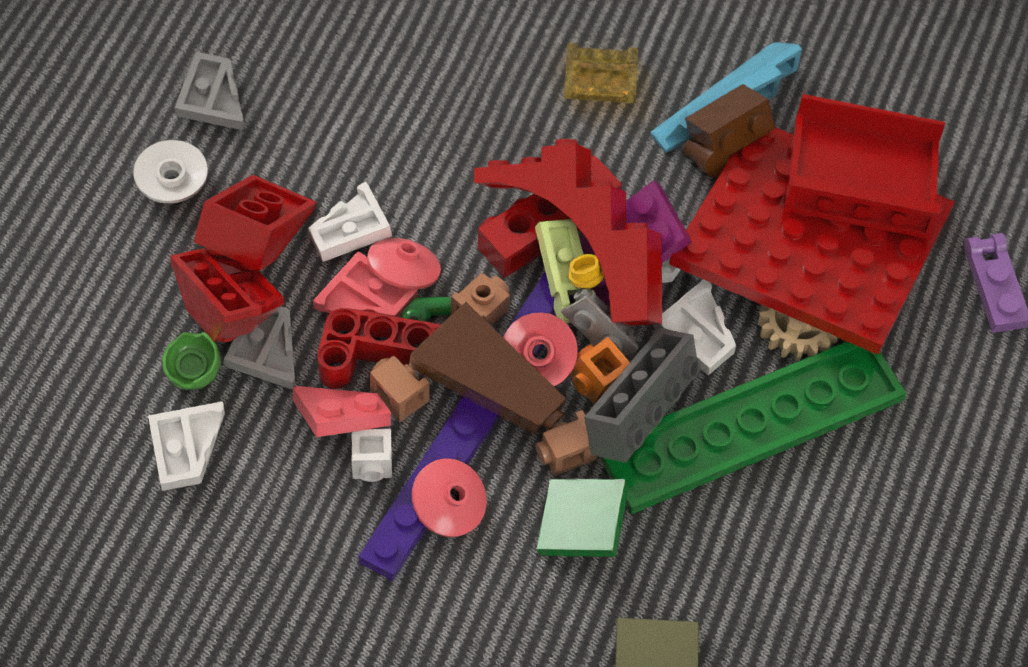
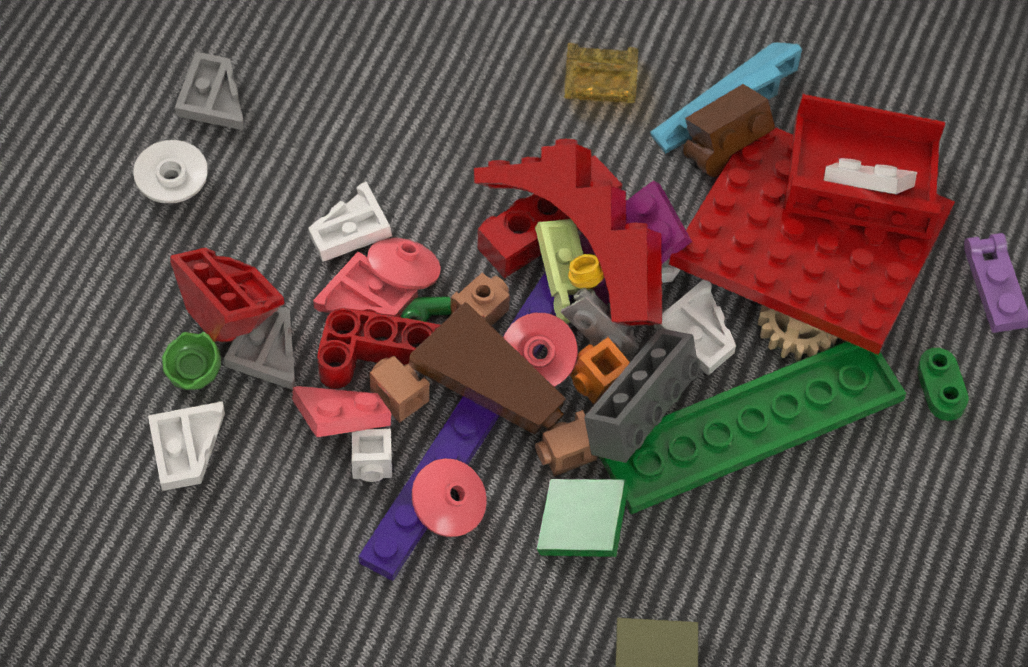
(252, 222): red slope -> none
(878, 178): none -> white wing
(940, 381): none -> green plate

